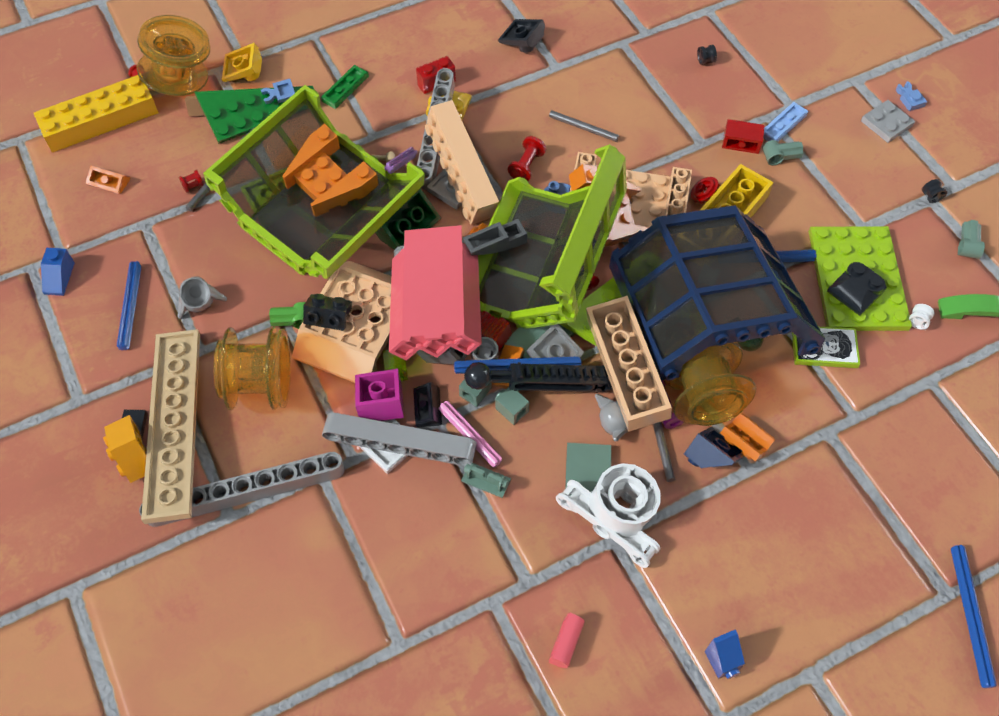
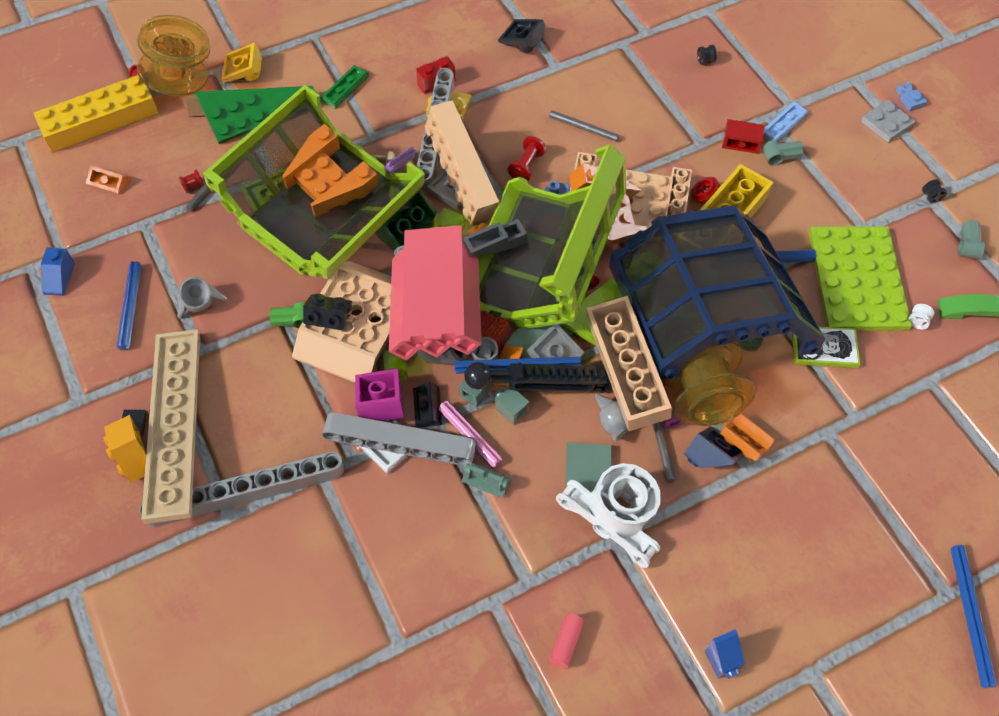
(253, 368): clear yellow wheel -> none
(282, 91): medium blue plate -> none
(448, 218): none -> clear neon green brick
(858, 287): black slope -> none

